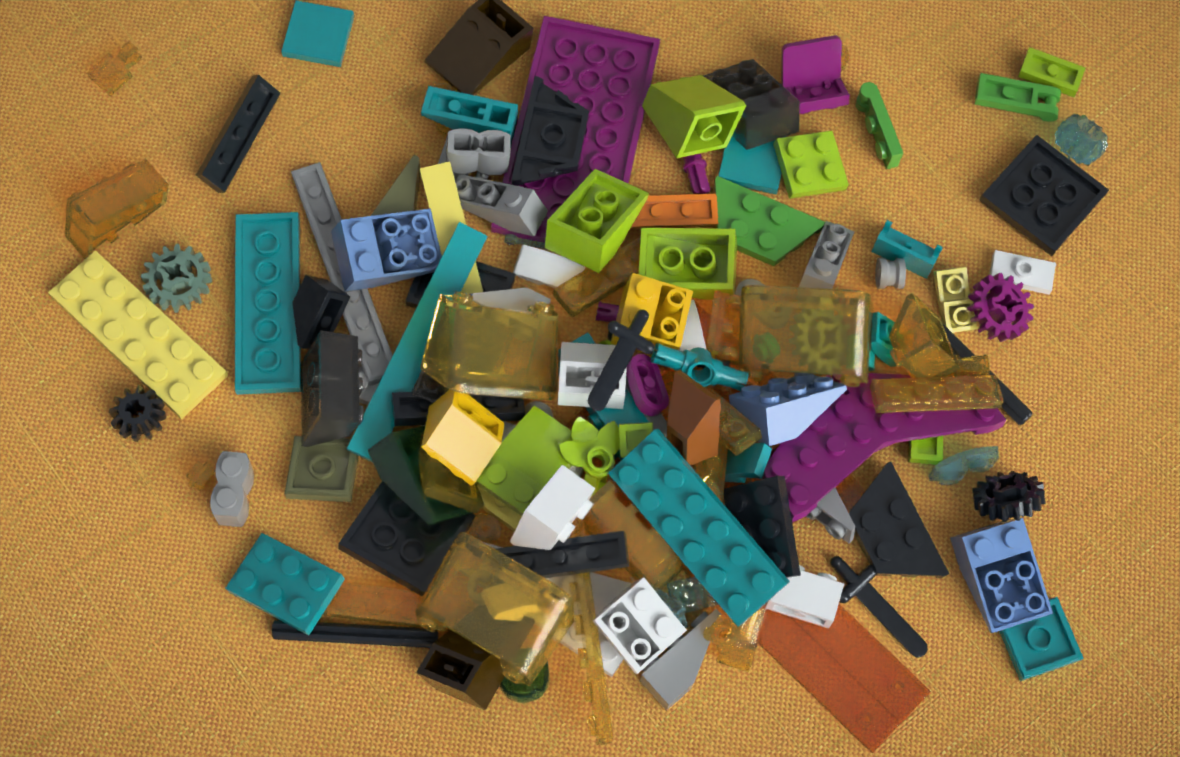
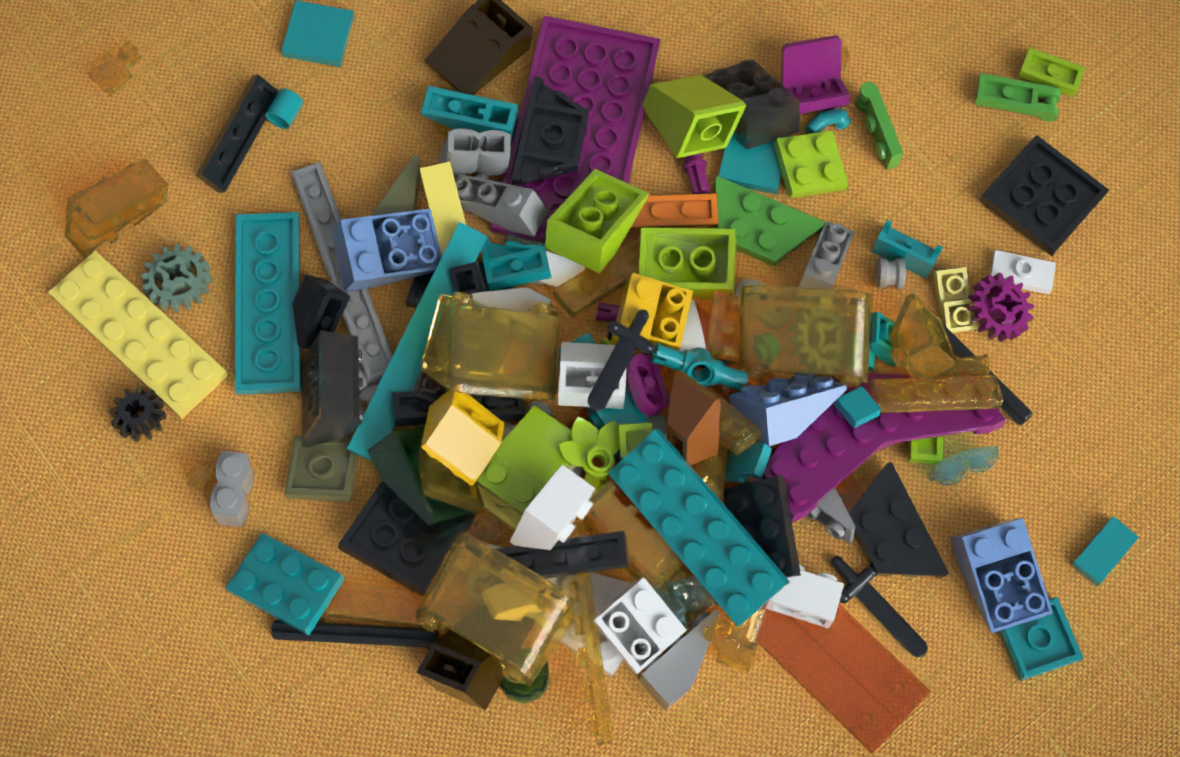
(284, 108): none -> teal beam
(467, 278): none -> black slope
(514, 264): none -> teal wing
(828, 117): none -> teal arm
(858, 407): none -> teal tile
(1009, 496): black gear -> none
(1081, 139): clear light blue gear -> none
(1105, 551): none -> teal tile

